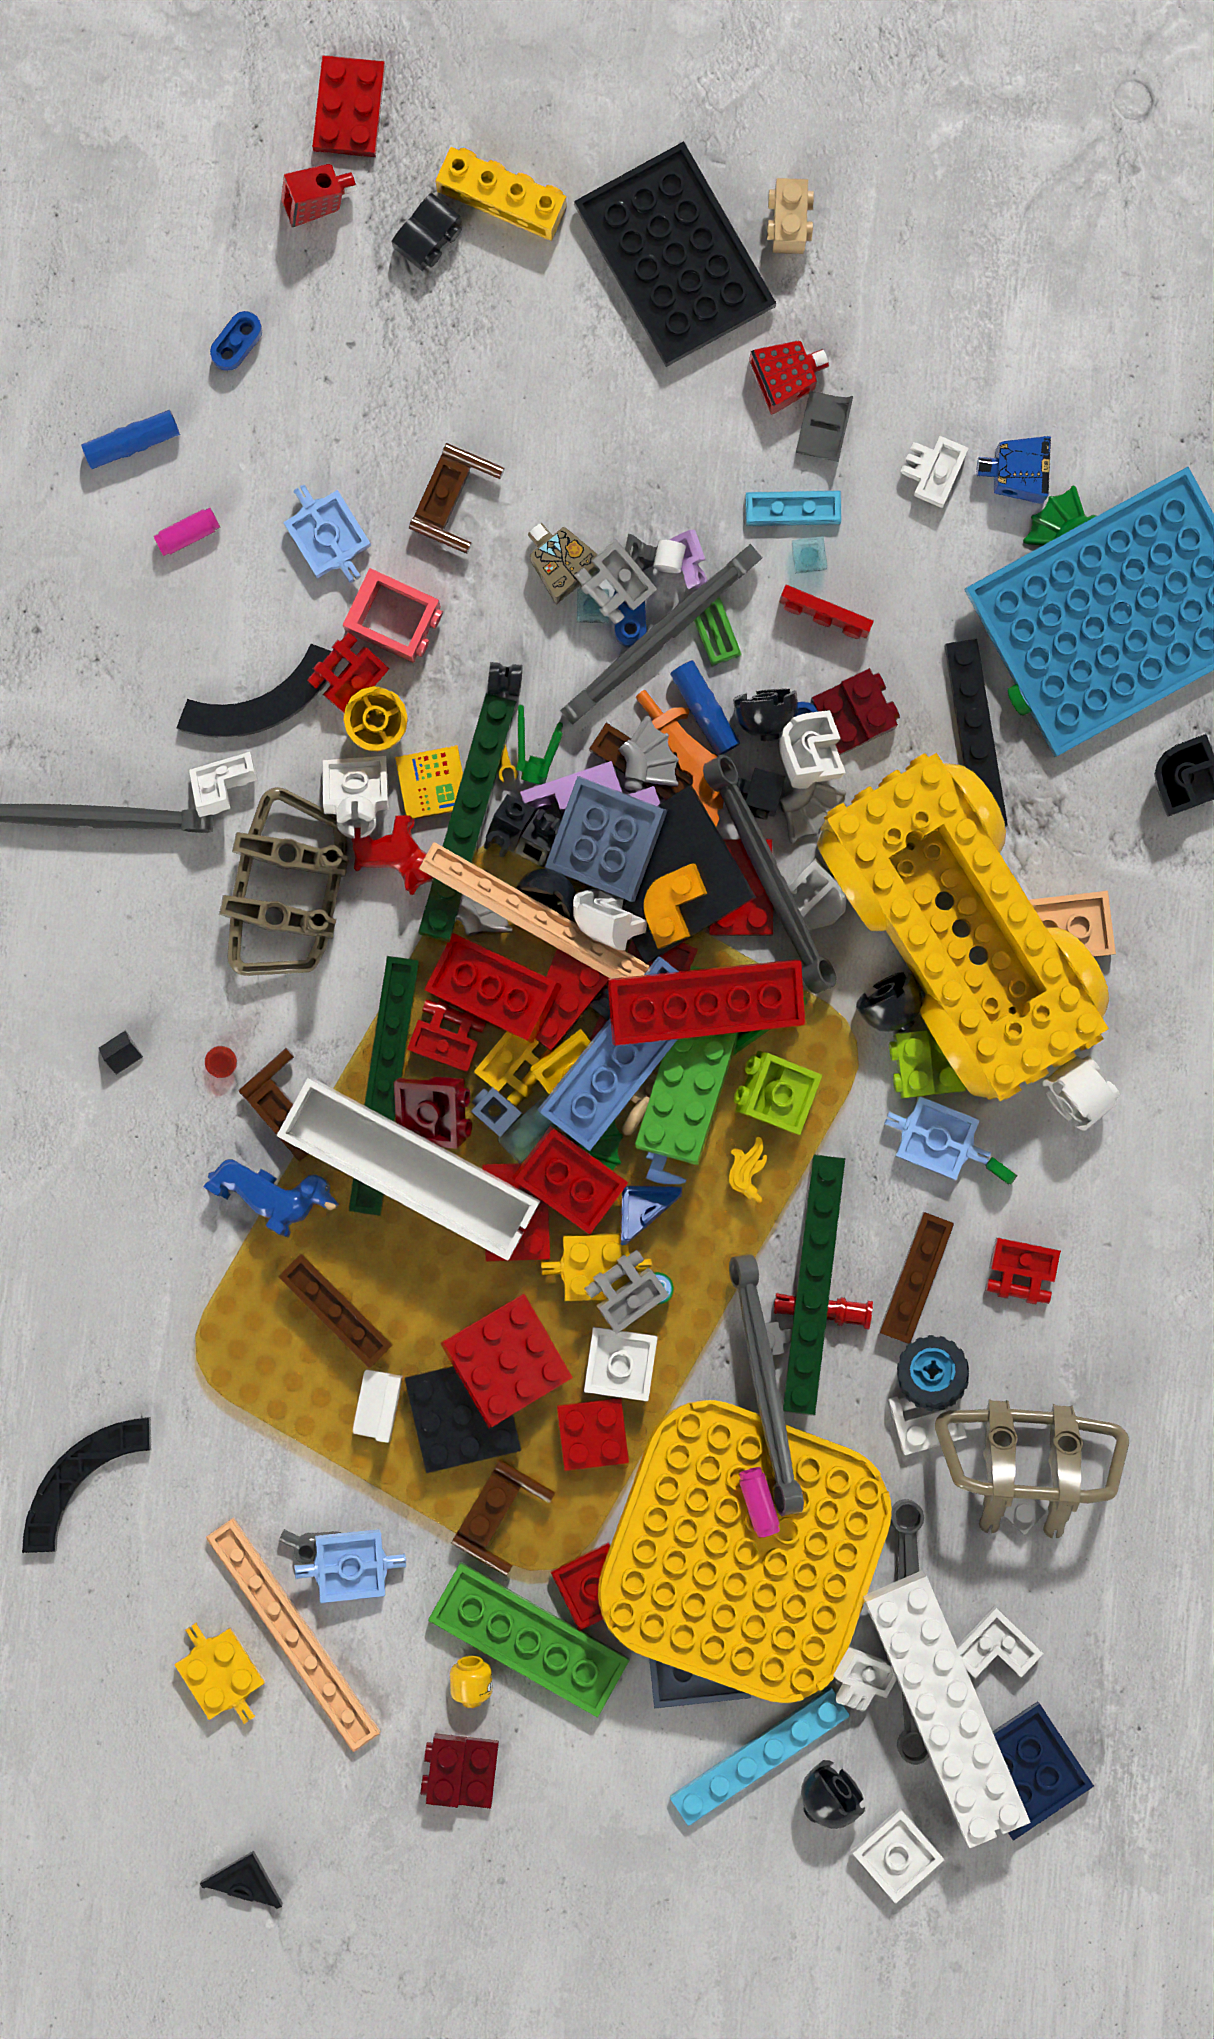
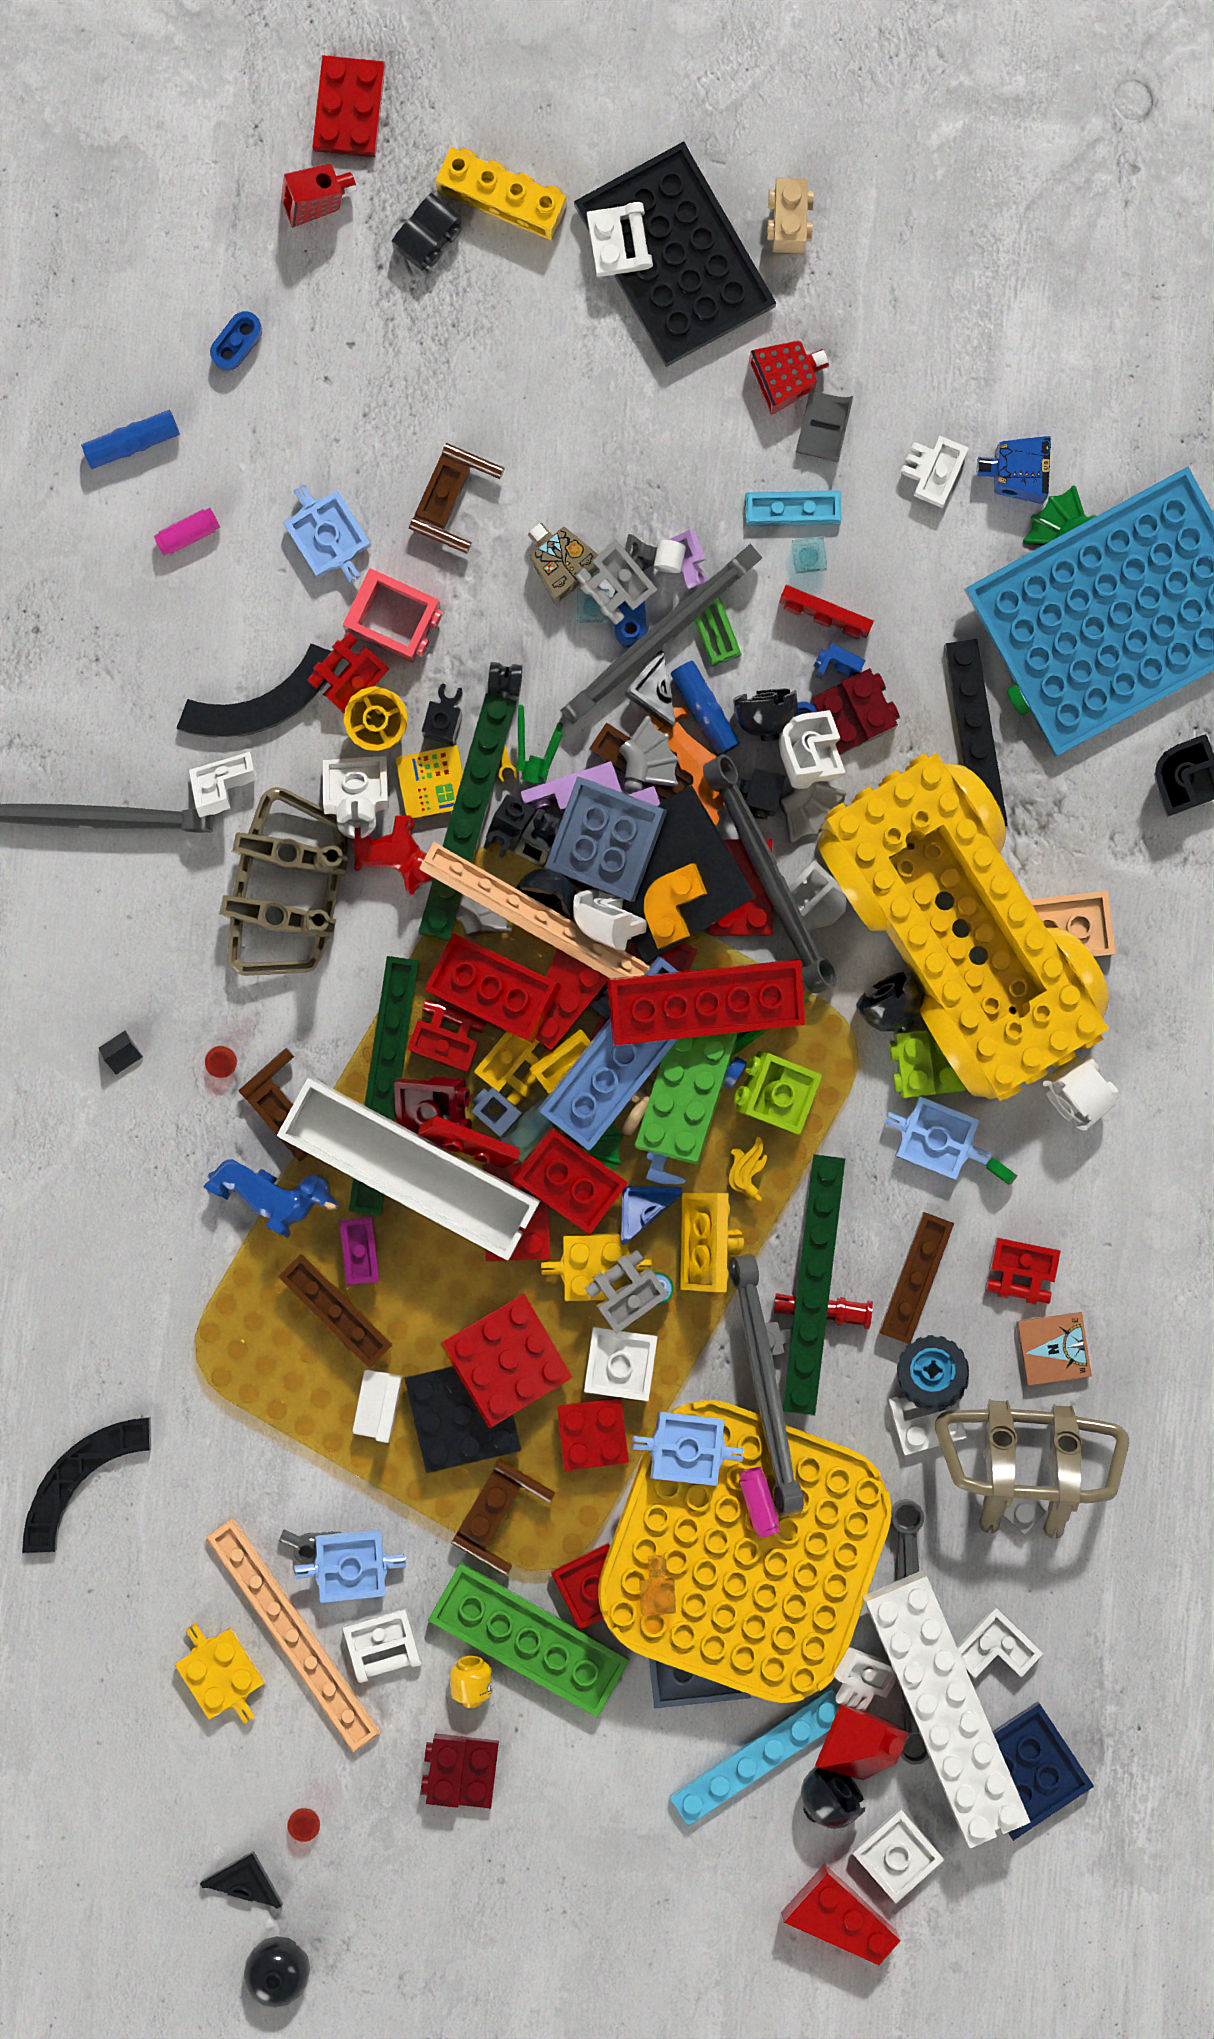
(276, 1972): none -> black cylinder
(303, 1824): none -> clear red plate
(359, 1251): none -> magenta plate
(378, 1635): none -> white plate
(442, 718): none -> black brick
(465, 1140): none -> red plate
(608, 240): none -> white plate
(653, 691): none -> tile
(657, 1592): none -> clear yellow plate
(687, 1448): none -> light blue plate
(706, 1242): none -> yellow plate
(734, 1071): none -> blue tile
(840, 1917): none -> red wedge
(843, 661): none -> blue bracket
(861, 1744): none -> red slope
(1054, 1348): none -> nougat tile

